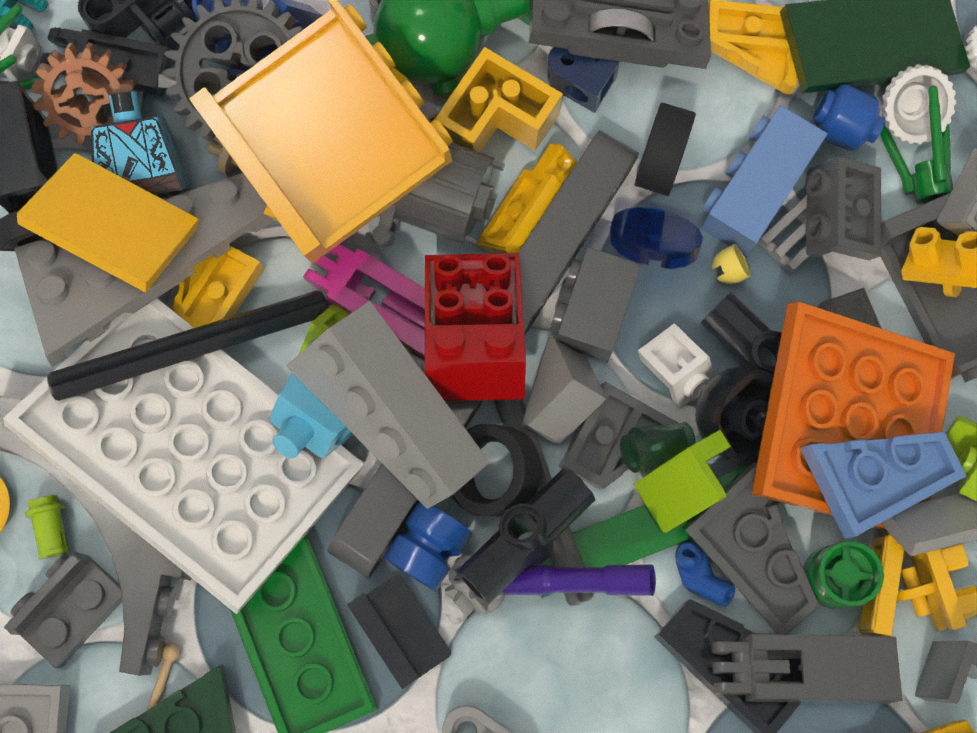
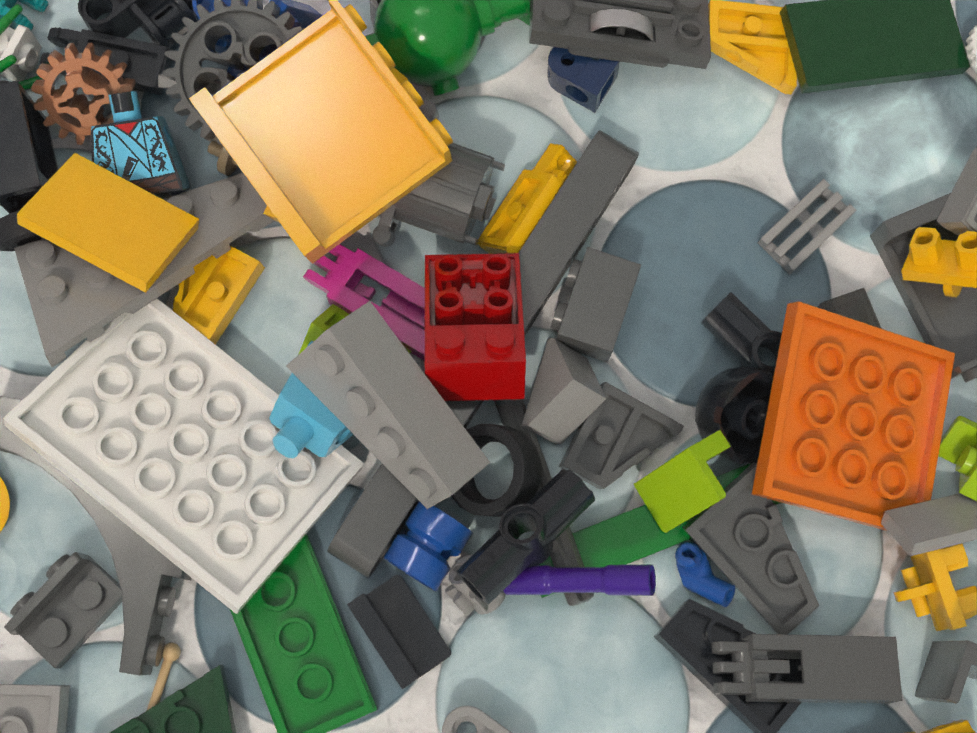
(48, 526): lime pin -> none
(184, 345): black axle -> none
(500, 97): yellow brick -> none
(652, 446): clear green cone -> none
(655, 235): clear blue tile -> none
(665, 149): black tyre -> none
(678, 364): white bracket -> none
(733, 265): light yellow hinge -> none
(761, 179): medium blue brick -> none
(844, 209): dark grey bracket -> none
(844, 574): green wheel -> none
(849, 117): blue head -> none
(879, 613): yellow tile -> none
(880, 477): medium blue wing -> none
(907, 103): white hat -> none
(931, 176): green plant -> none

